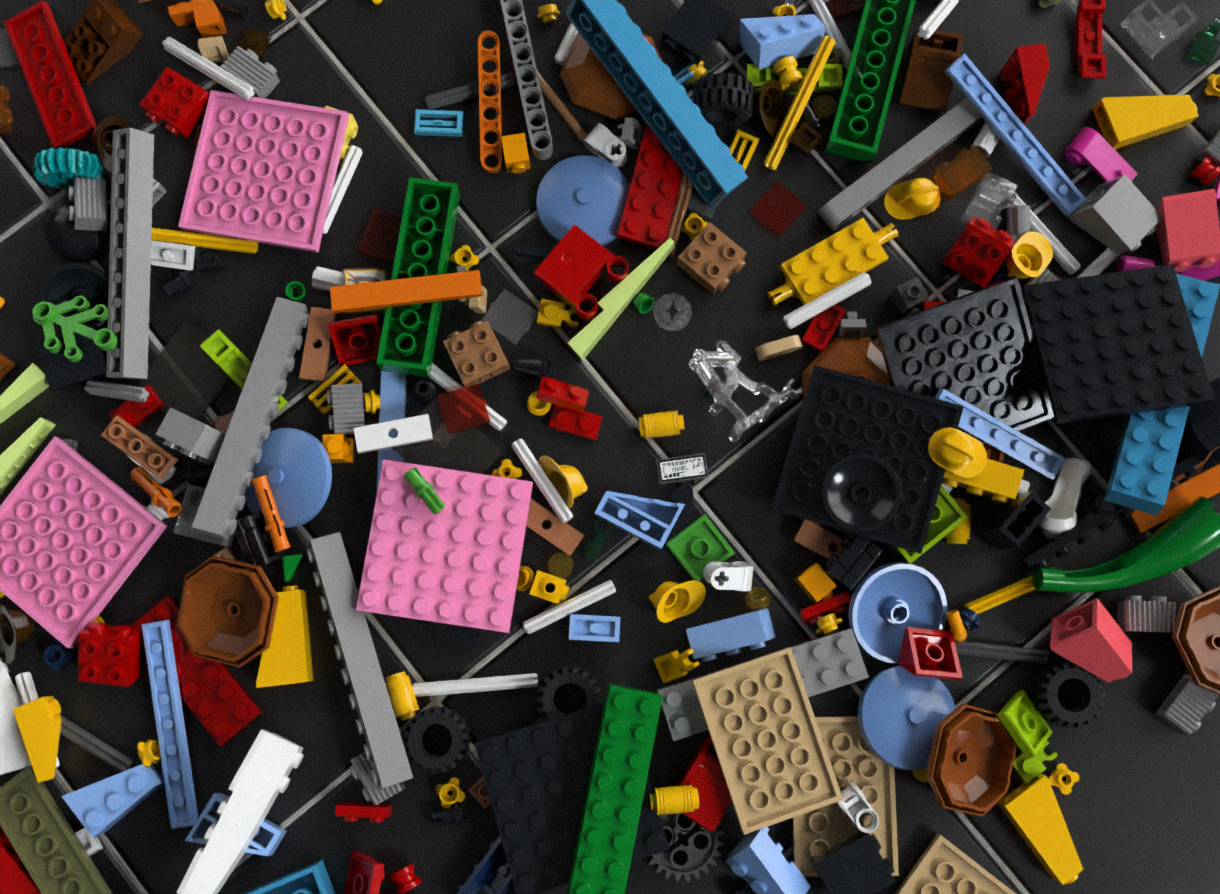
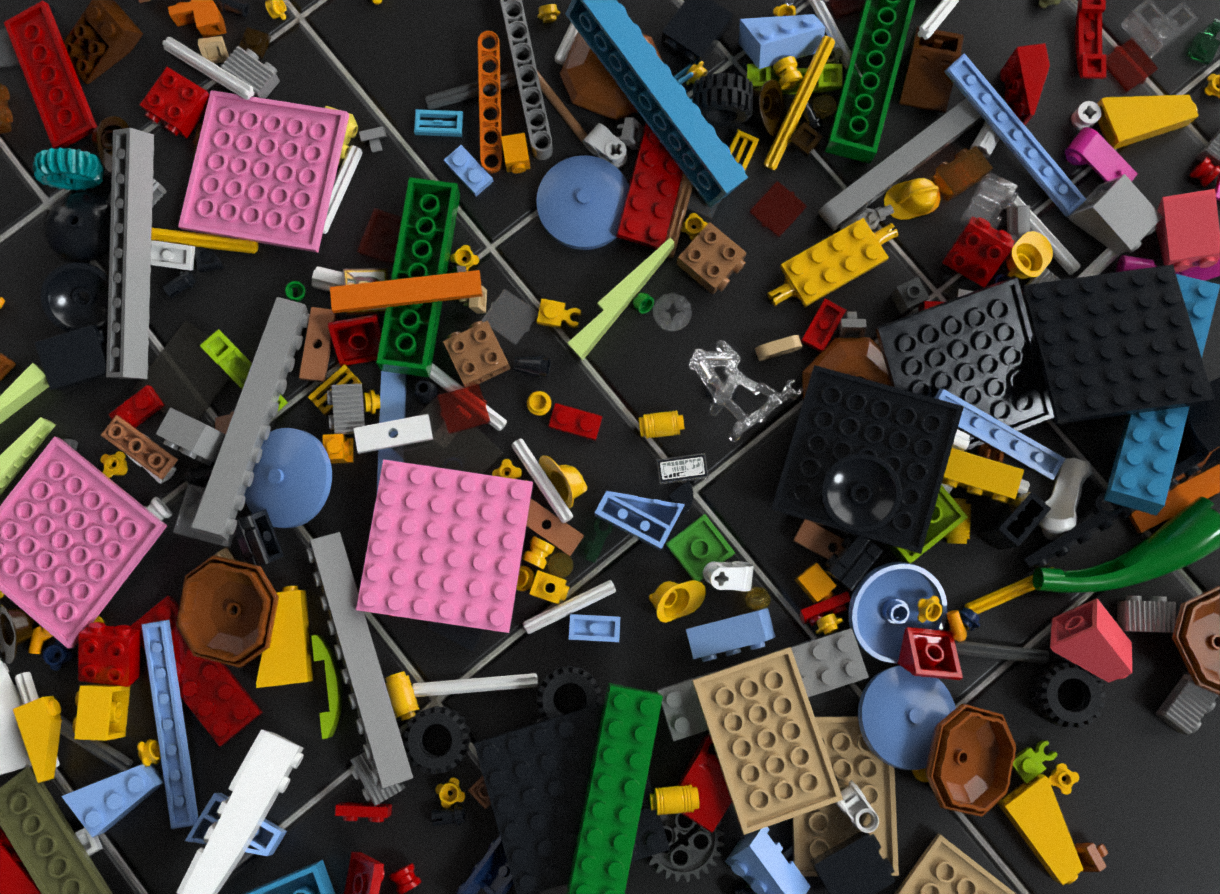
(37, 640): none -> light orange arm
(73, 325): bright green plant -> none
(89, 204): light grey brick -> none
(101, 712): none -> yellow brick
(116, 391): light grey axle -> none
(121, 464): none -> yellow plate
(160, 496): orange pin -> none
(270, 513): orange pin -> none
(290, 565): green slope -> none
(329, 719): none -> lime slope
(373, 136): none -> light grey tile
(424, 490): bright green axle -> none
(468, 170): none -> light blue plate
(538, 552): none -> yellow wheel
(562, 394): red plate -> none
(574, 268): red piece -> none
(674, 665): yellow plate -> none
(827, 300): white axle -> none
(871, 216): none -> light grey piece
(929, 609): none -> yellow plate
(957, 452): yellow piece -> none
(1025, 724): lime plate -> none
(1081, 120): none -> white wheel
(1091, 856): none -> dark orange tile
(1130, 65): none -> clear red piece

